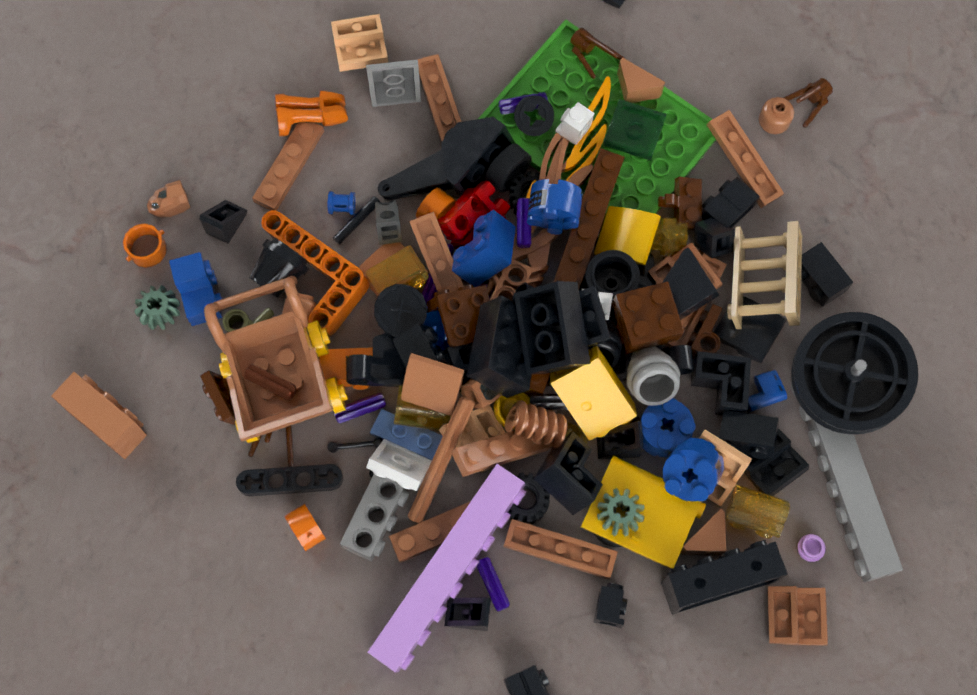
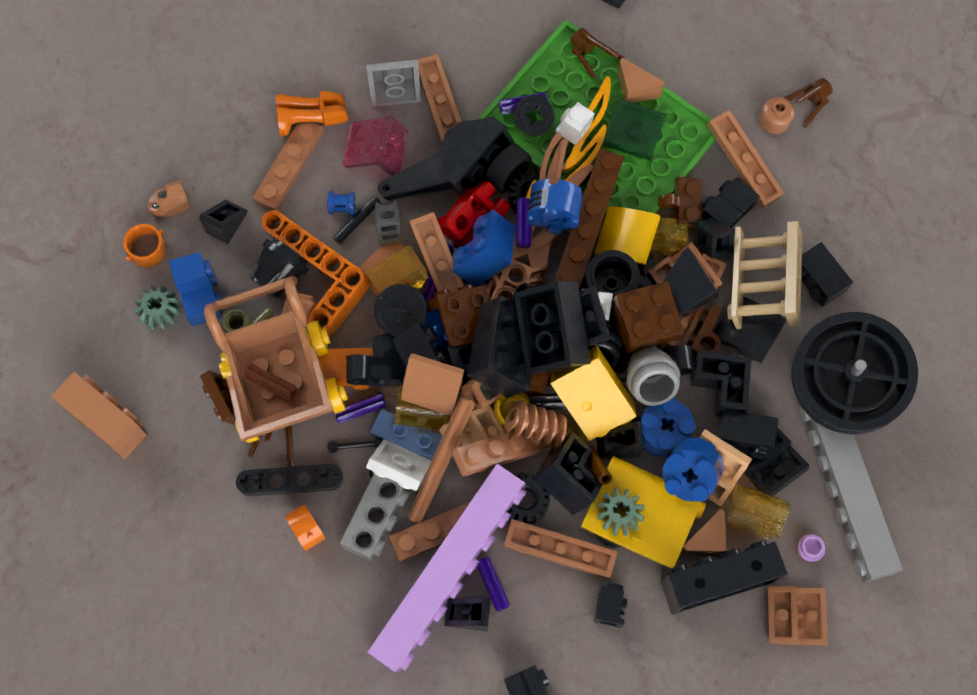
(359, 42): light nougat brick -> none
(376, 143): none -> clear pink bracket
(437, 202): orange piece -> none
(598, 467): none -> reddish brown piece
(768, 390): blue piece -> none

